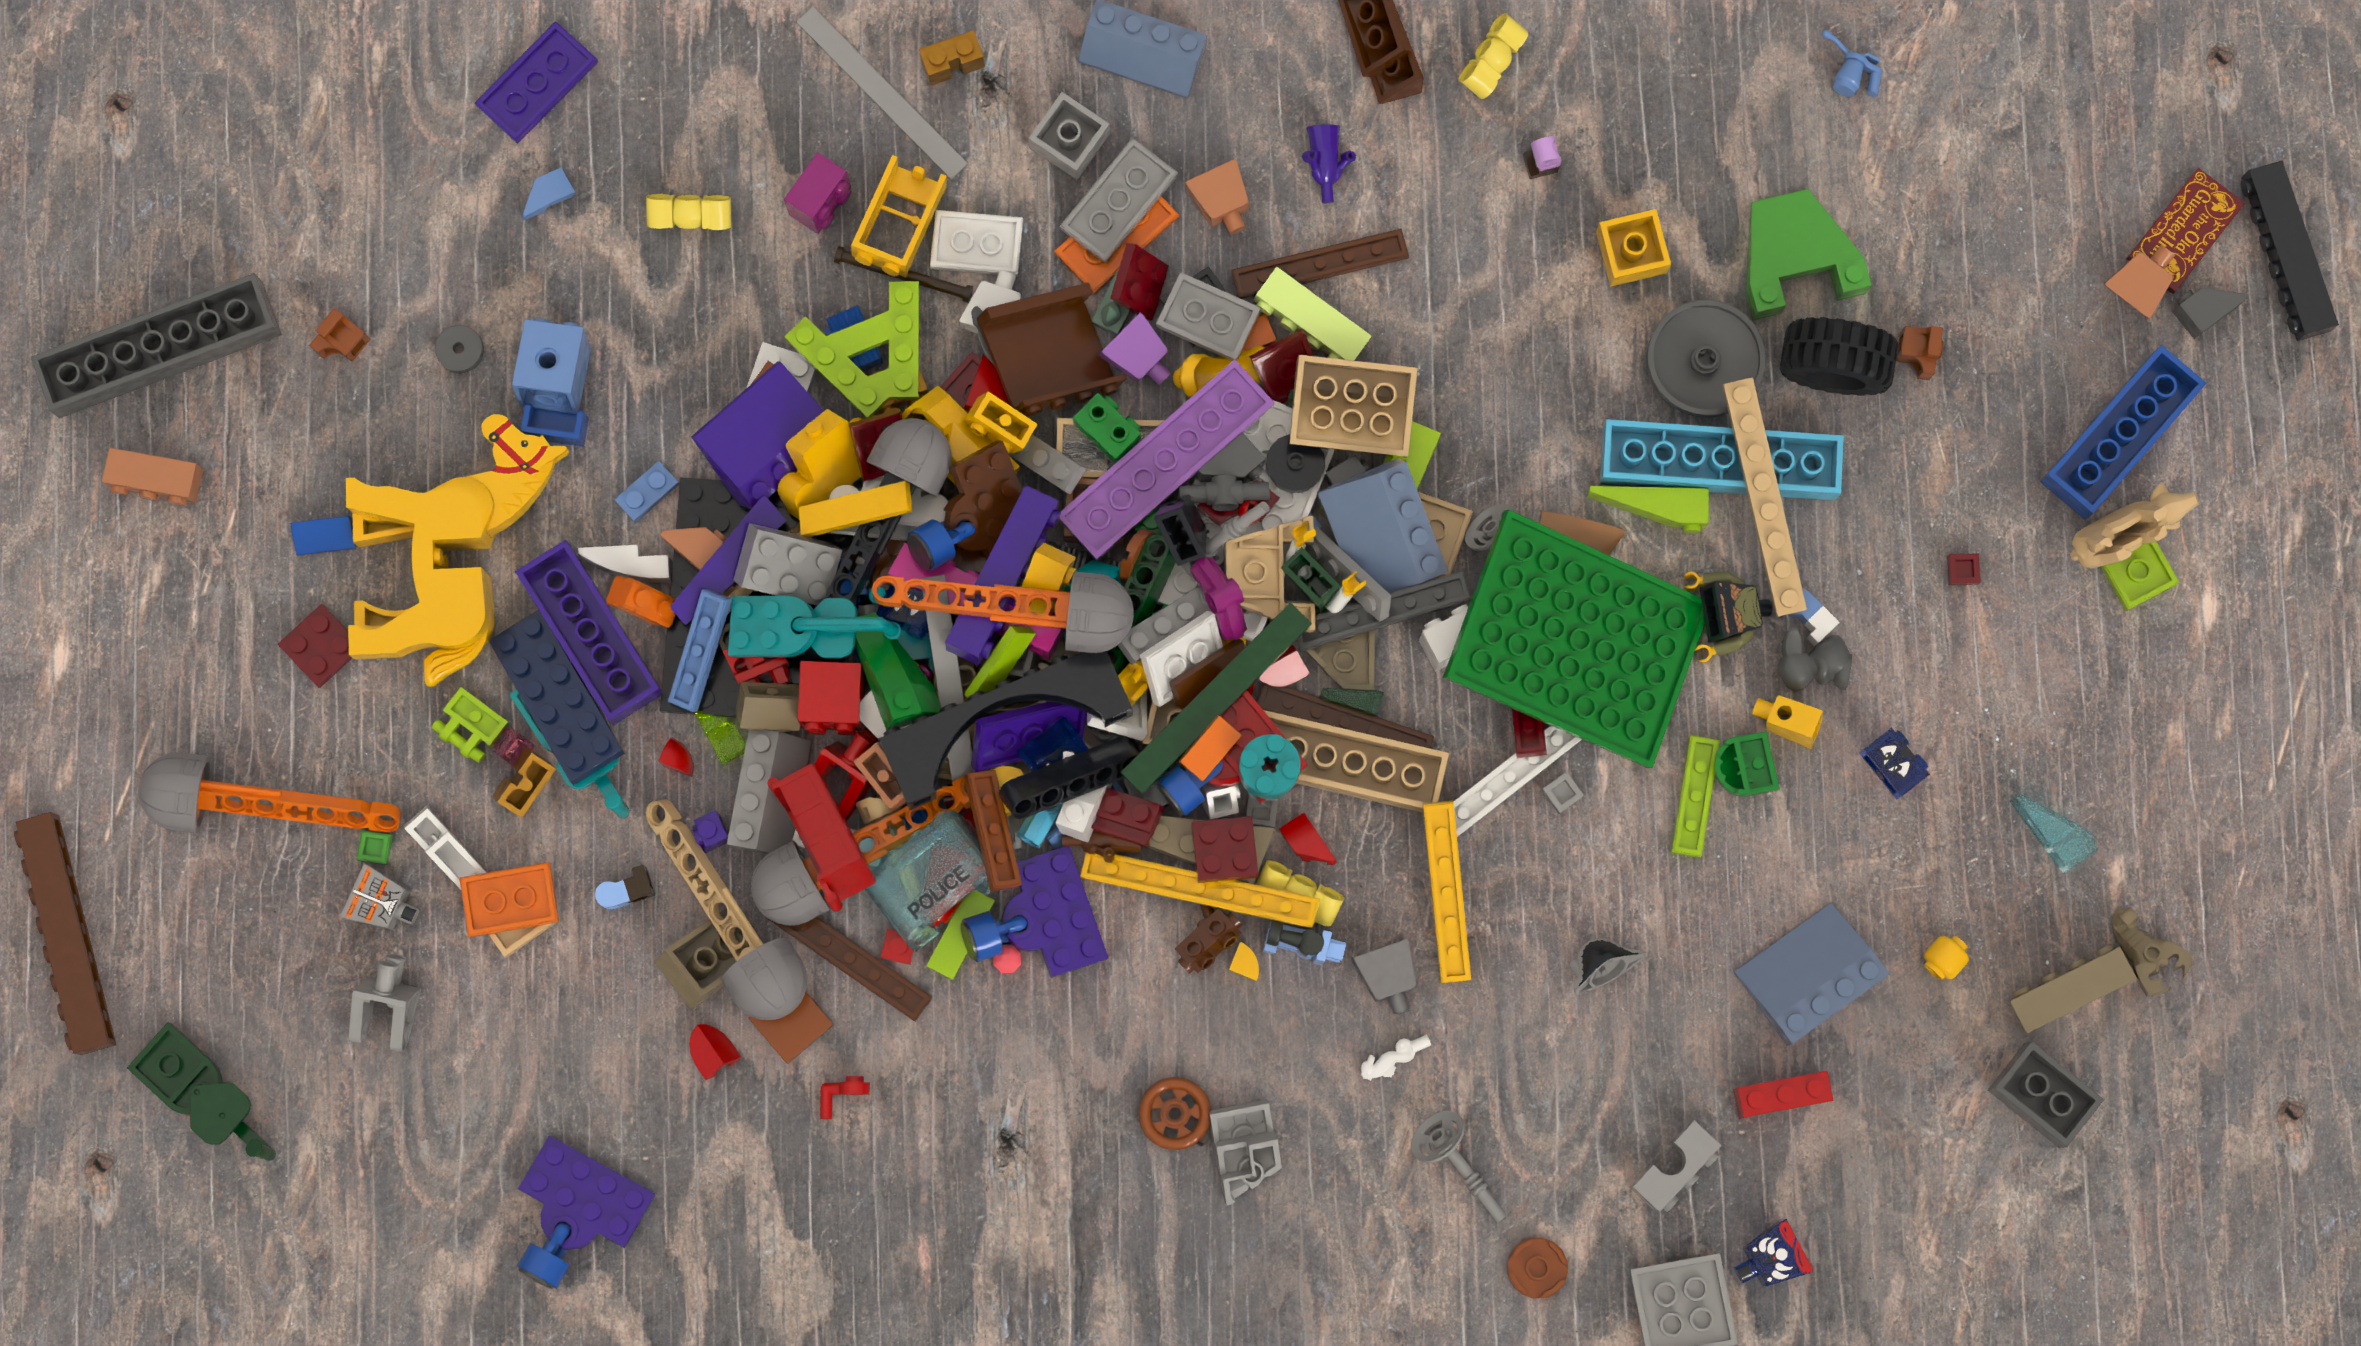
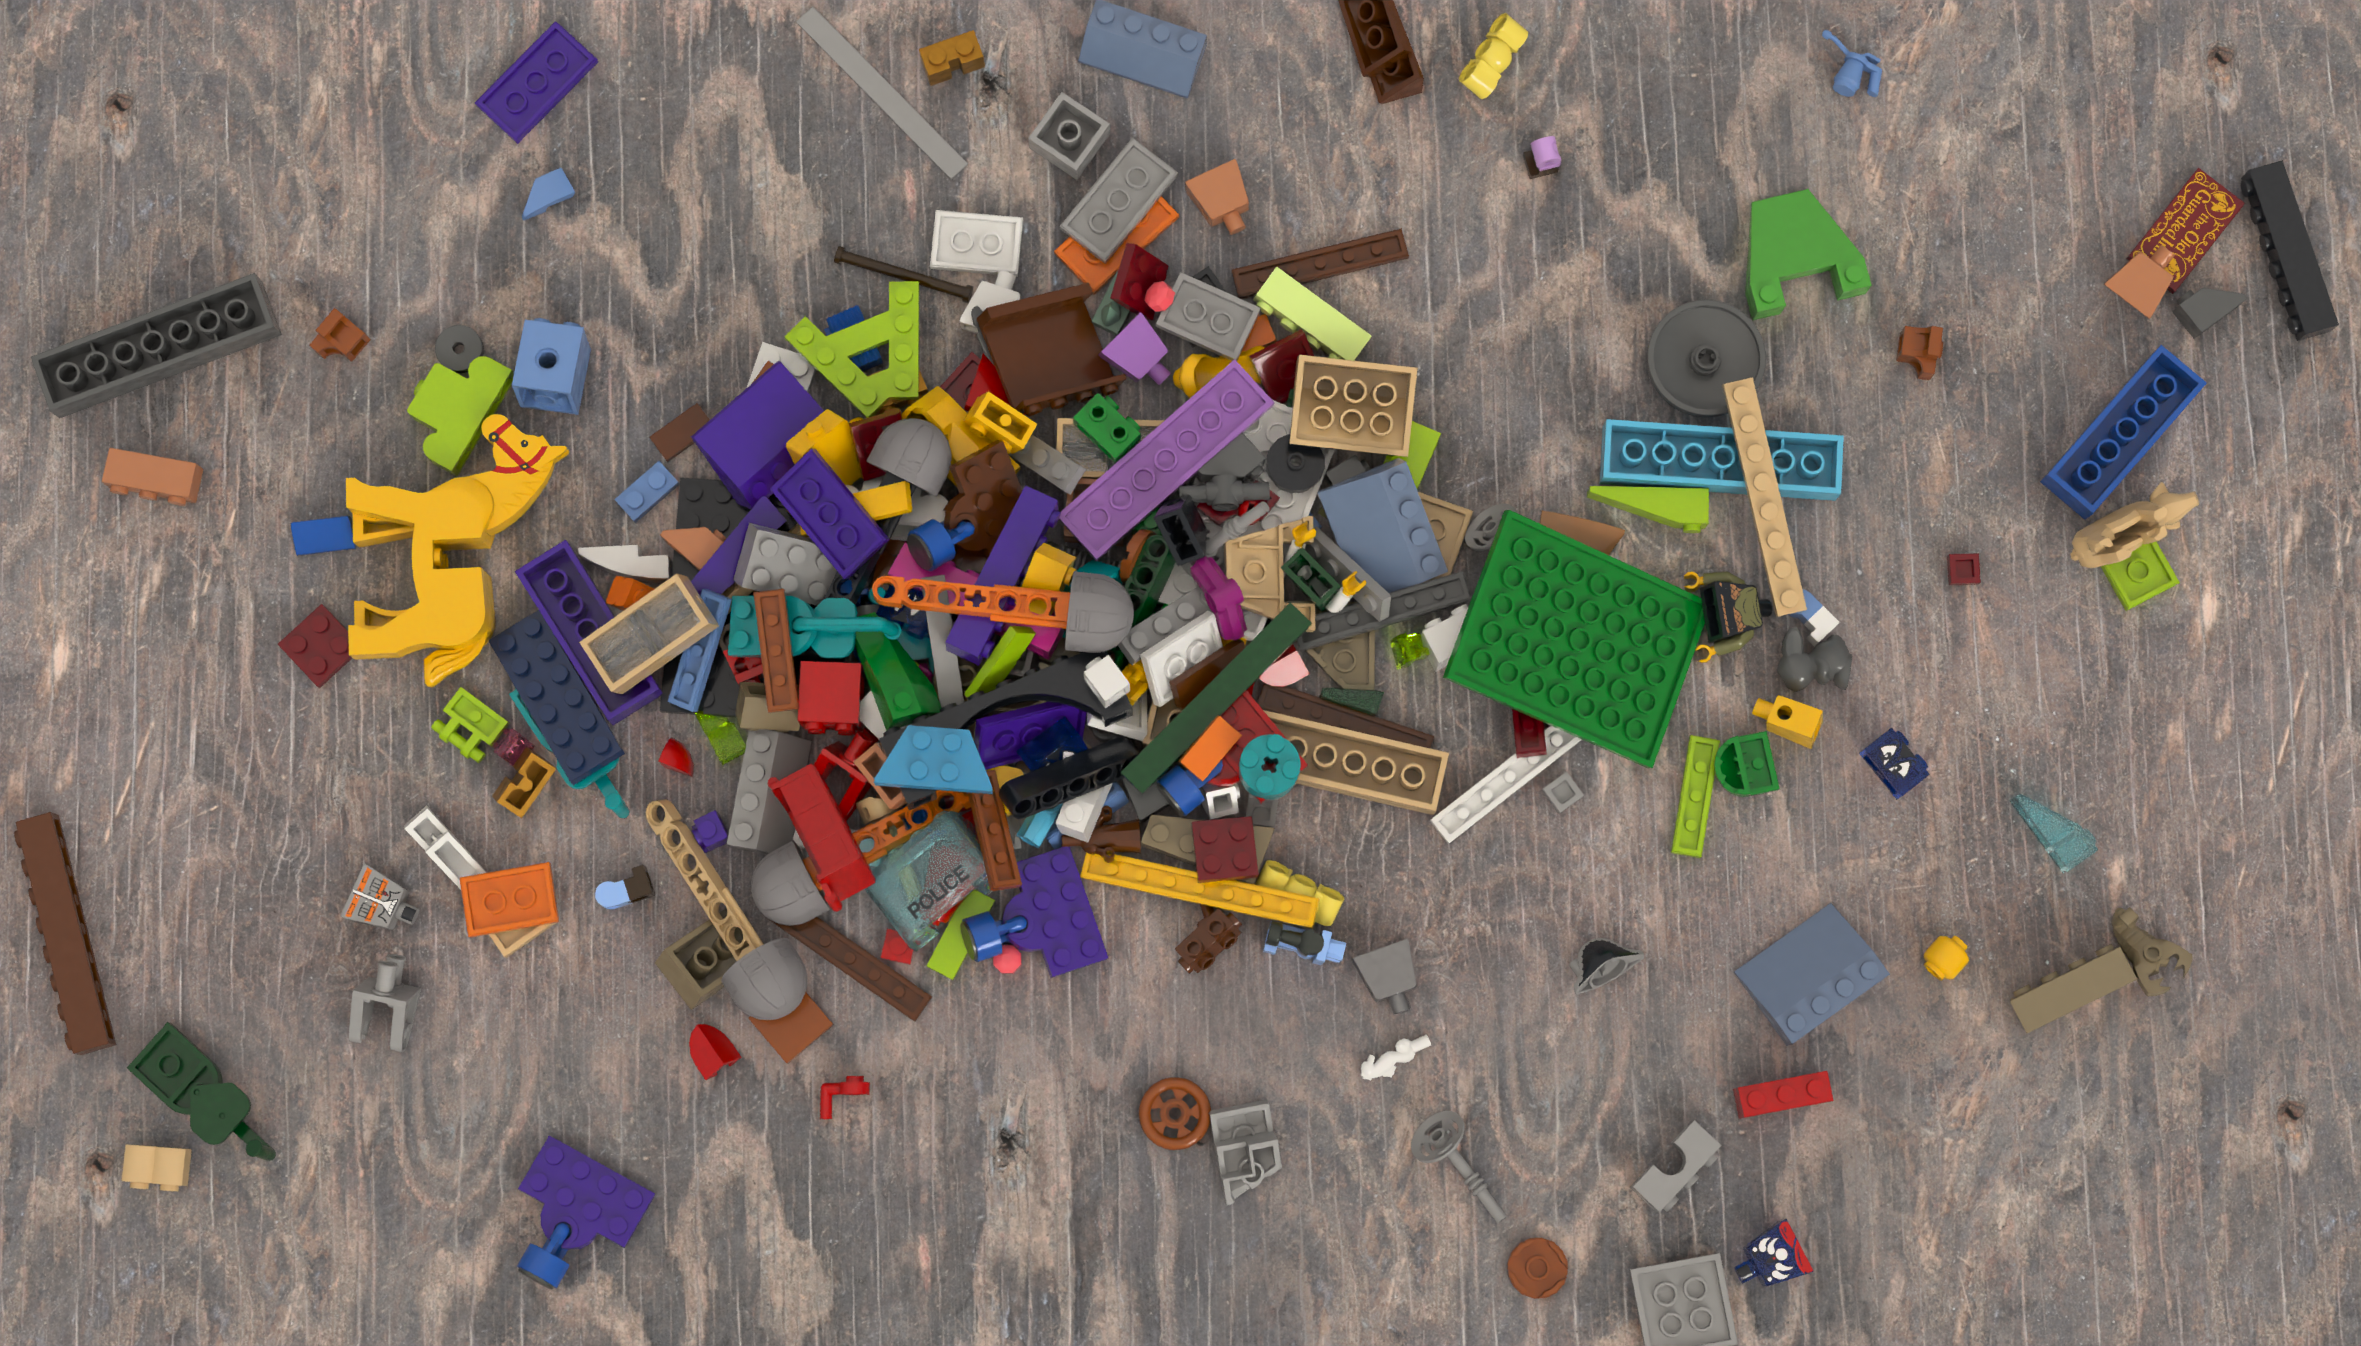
(156, 1166): none -> tan brick
(179, 791): piece -> none
(374, 847): bright green tile -> none
(457, 409): none -> lime brick
(555, 426): blue panel -> none
(649, 634): none -> brick
(677, 434): none -> reddish brown tile
(688, 211): light yellow piece -> none
(776, 650): none -> dark orange tile
(818, 193): magenta brick -> none
(829, 513): none -> dark purple tile
(909, 186): yellow door -> none
(935, 761): none -> dark azure wing
(1106, 680): none -> white brick
(1127, 817): dark red plate -> none
(1159, 296): none -> coral tile
(1245, 963): yellow tile -> none
(1306, 841): red slope -> none
(1324, 158): dark purple piece -> none
(1408, 649): none -> clear neon green slope
(1446, 891): yellow tile -> none
(1633, 247): yellow brick -> none
(1839, 356): black tyre -> none
(2045, 1094): dark grey brick -> none

